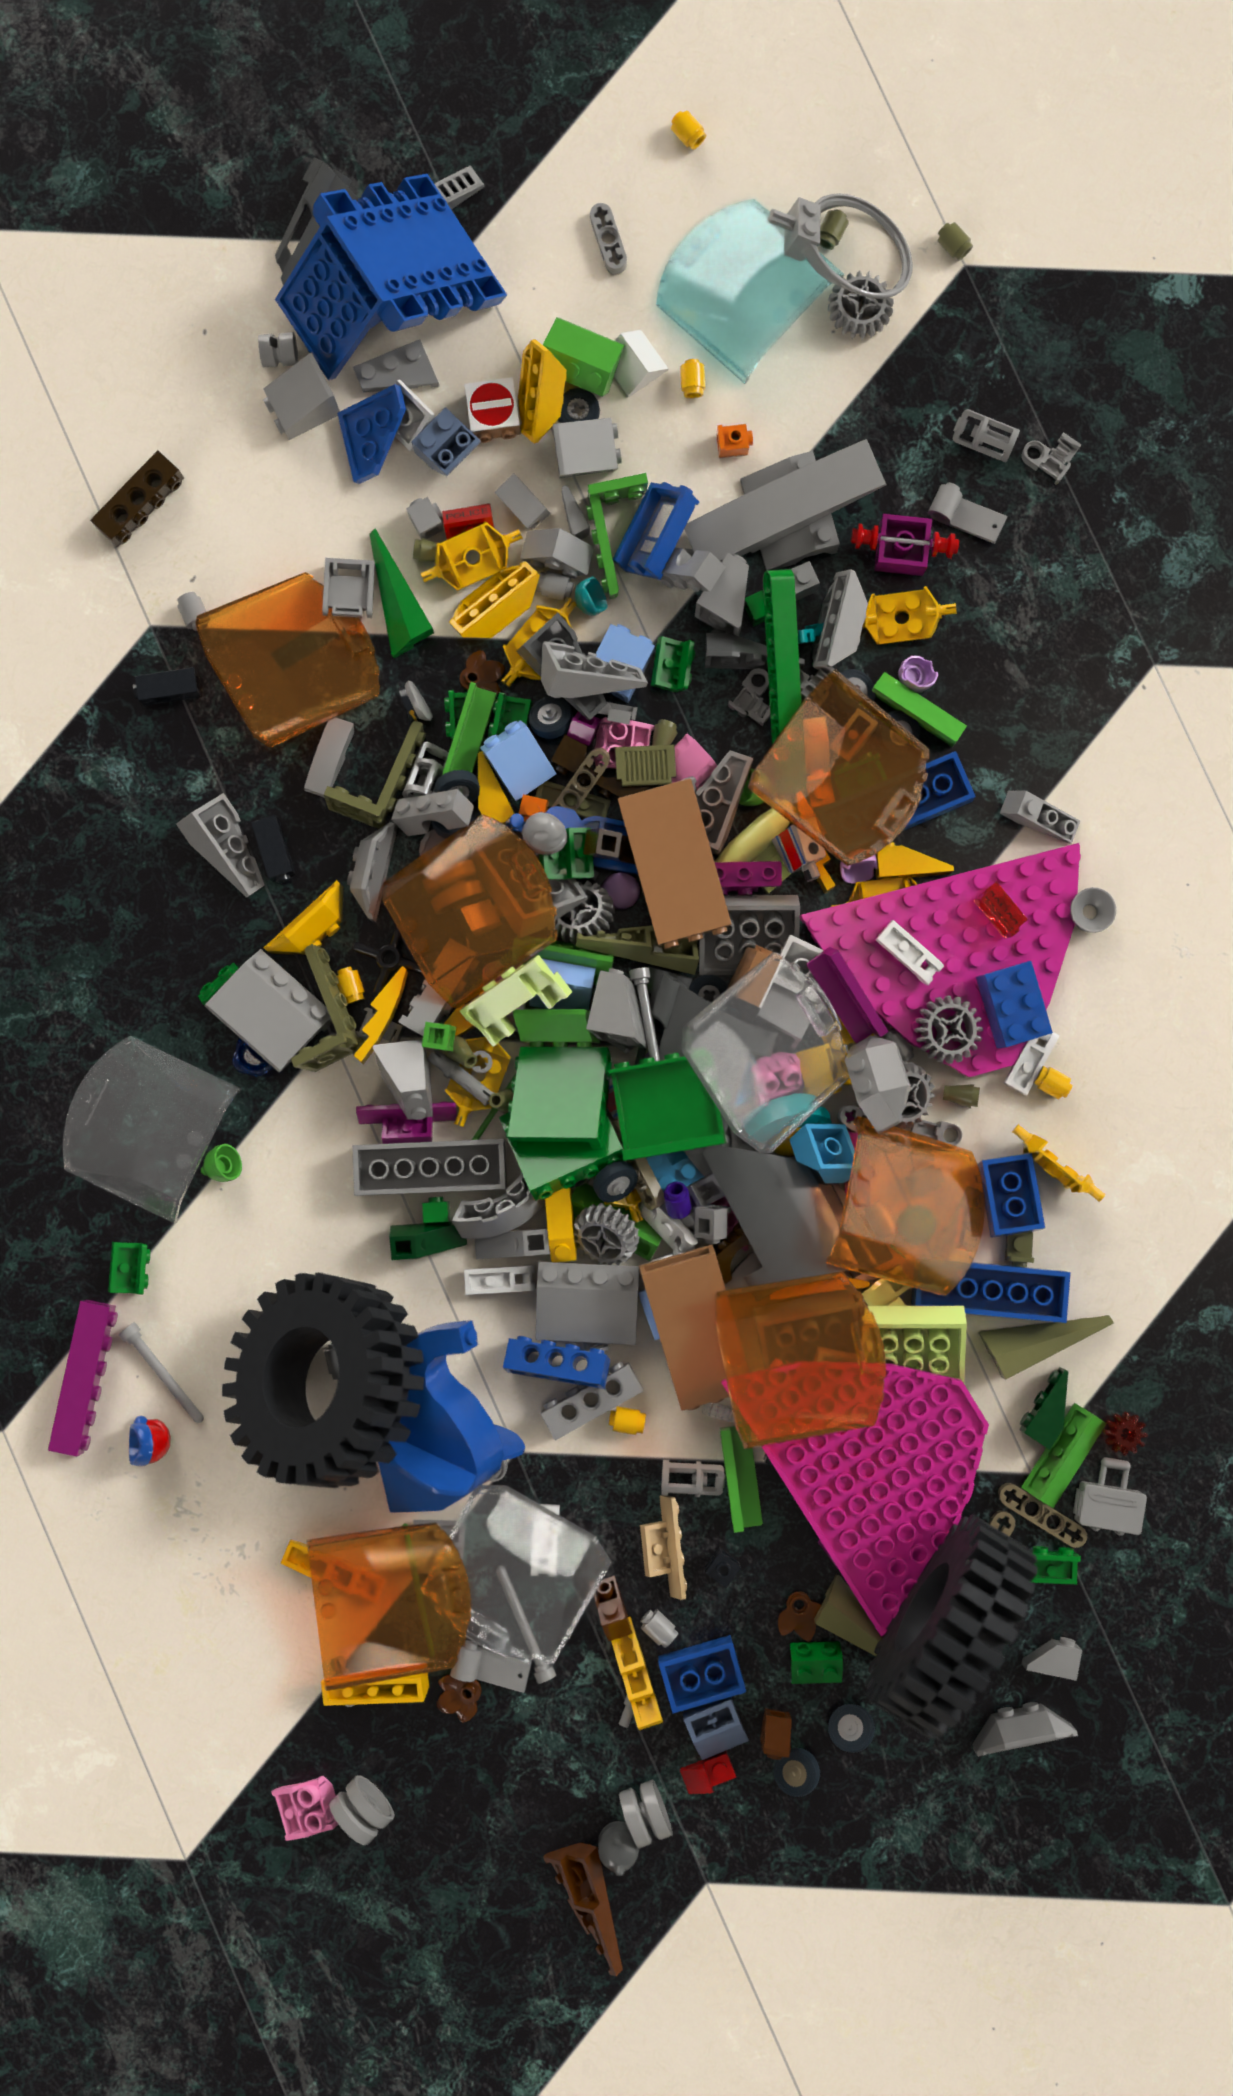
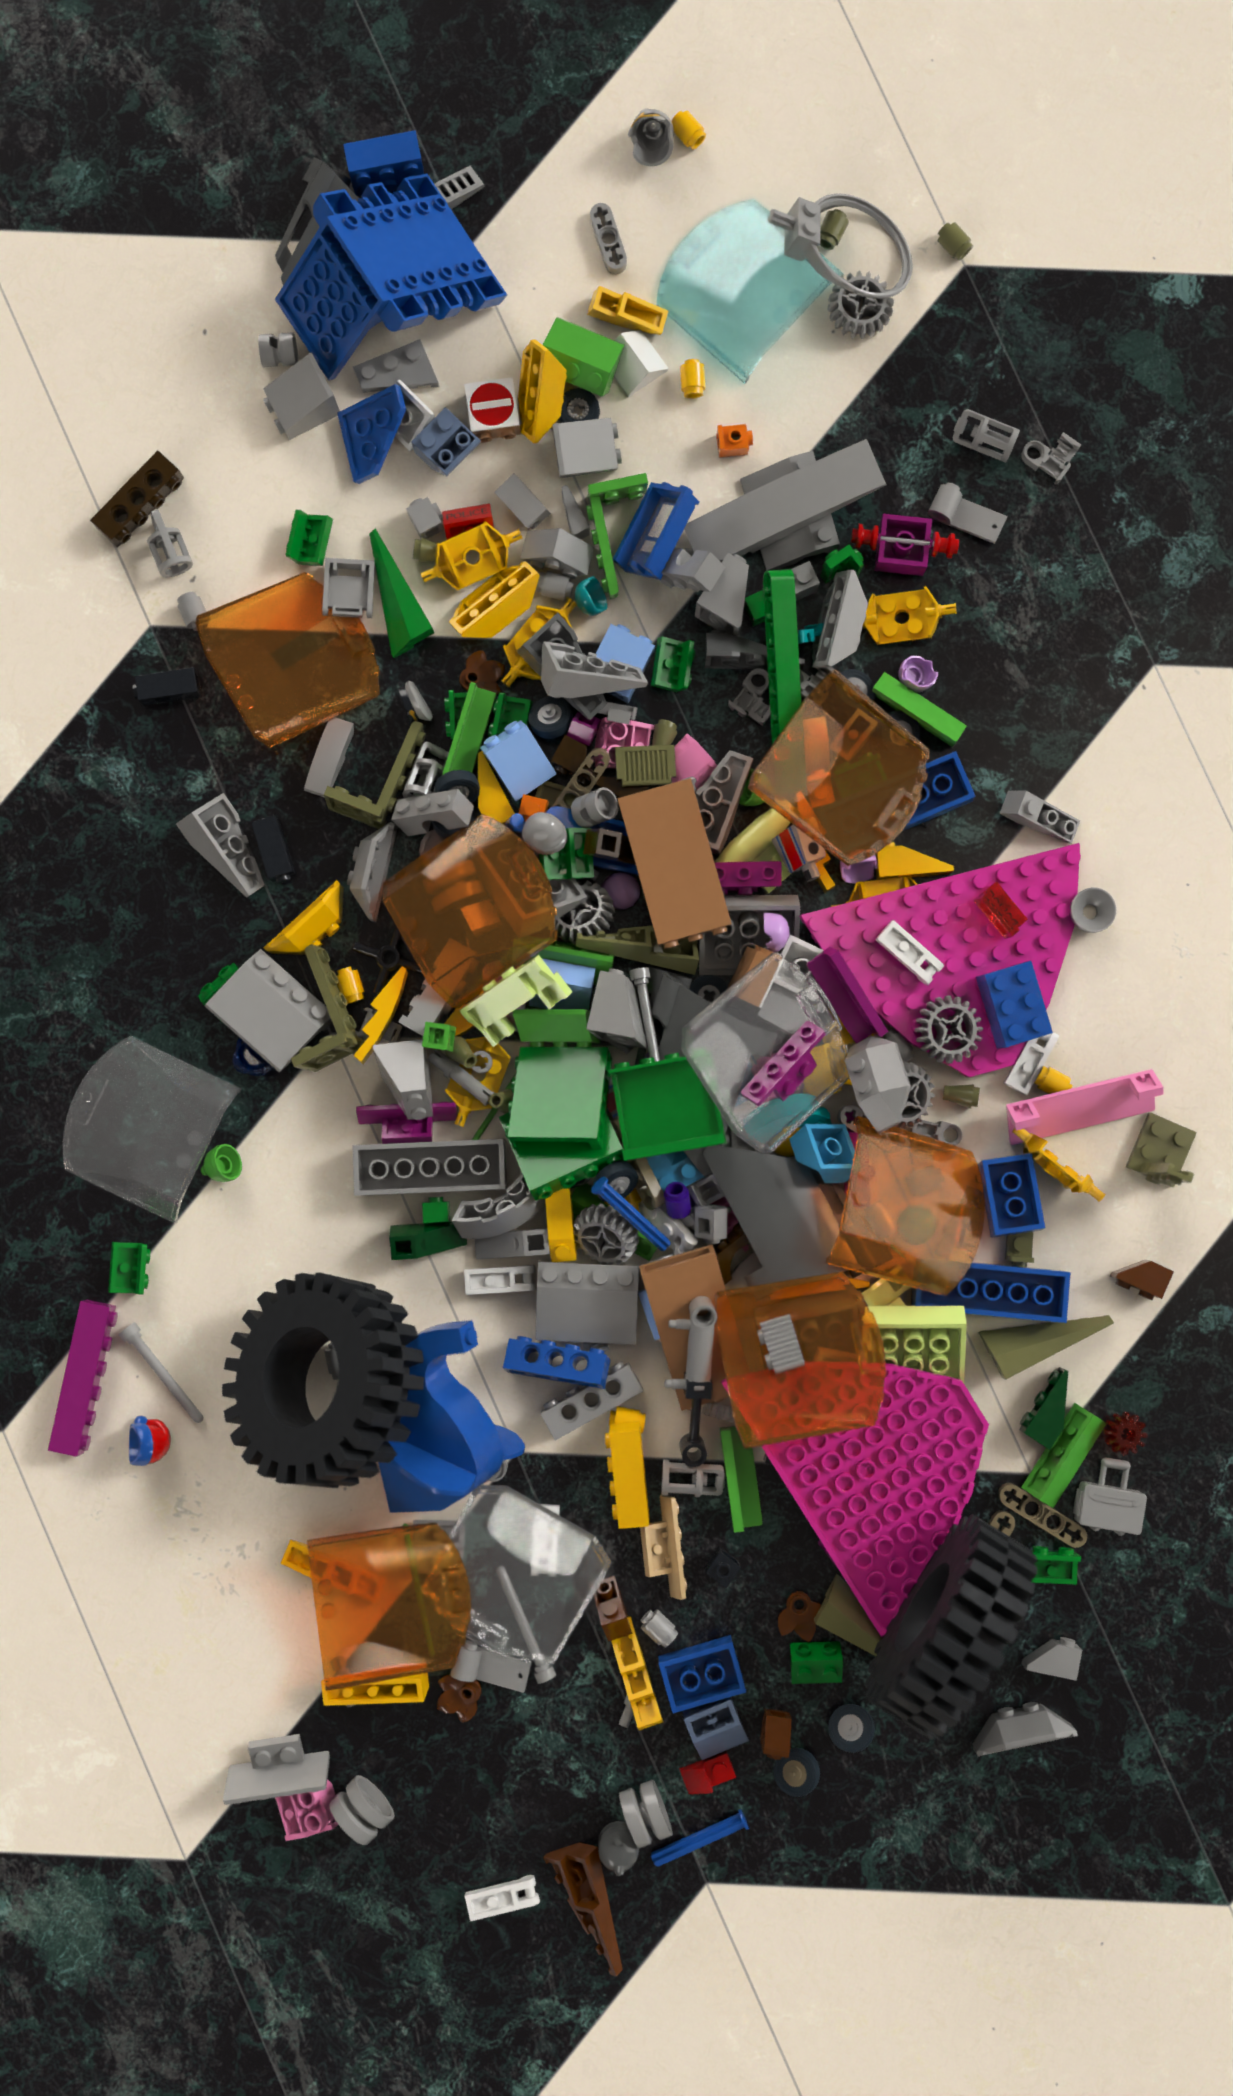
(164, 538): none -> light grey piece
(276, 1770): none -> light grey bracket
(308, 538): none -> green bracket
(383, 160): none -> blue brick
(501, 1898): none -> white plate
(594, 807): none -> light grey wheel
(627, 311): none -> yellow slope
(628, 1475): none -> yellow brick
(630, 1213): none -> blue axle
(652, 141): none -> light grey helmet
(697, 1378): none -> light grey piece
(699, 1839): none -> blue axle
(777, 929): none -> lavender hair
(781, 1344): none -> light grey brick
(787, 1067): none -> magenta bracket
(840, 561): none -> green bracket
(1084, 1105): none -> bright pink bracket
(1145, 1276): none -> reddish brown slope
(1162, 1151): none -> olive bracket

